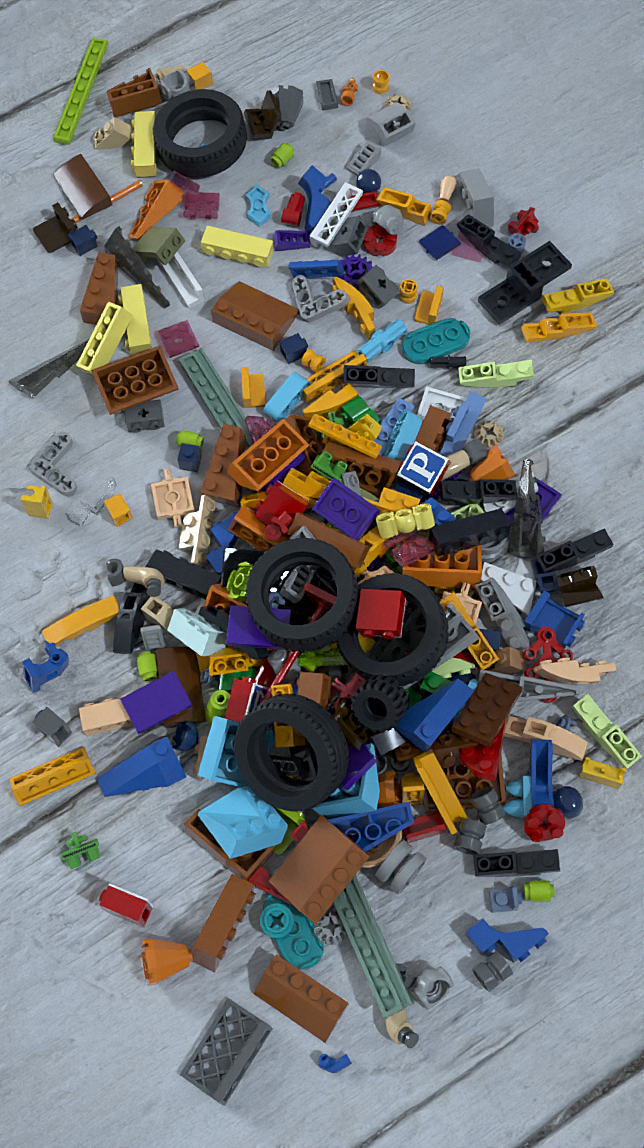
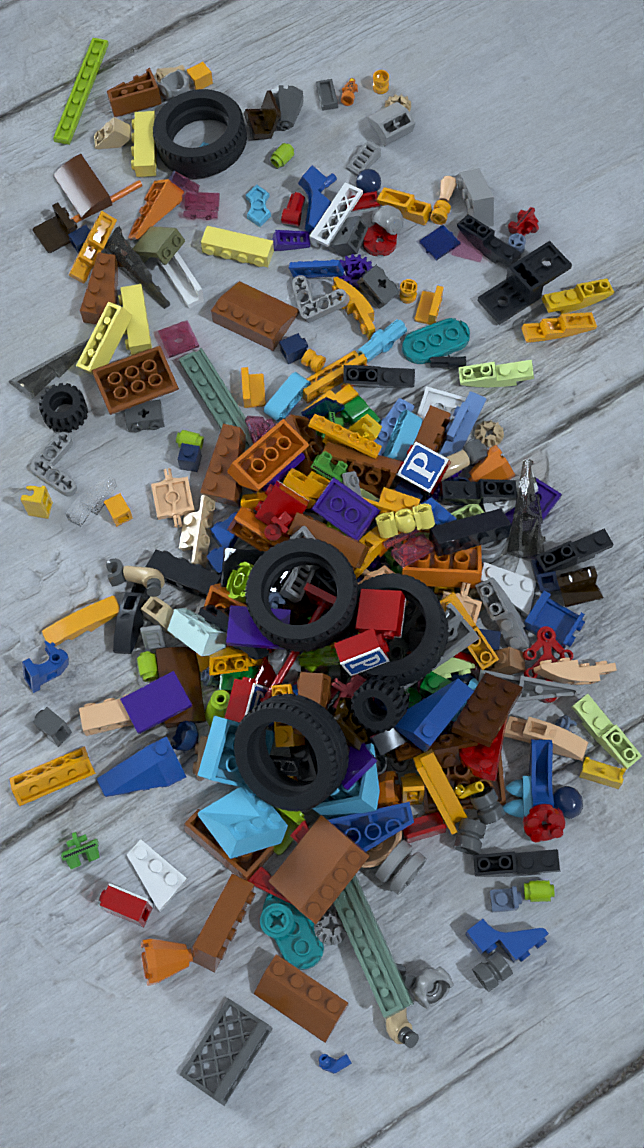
(58, 396): none -> black tyre
(93, 244): none -> light orange slope
(156, 874): none -> white wing
(322, 408): none -> piece
(362, 652): none -> piece
(463, 792): none -> yellow arm

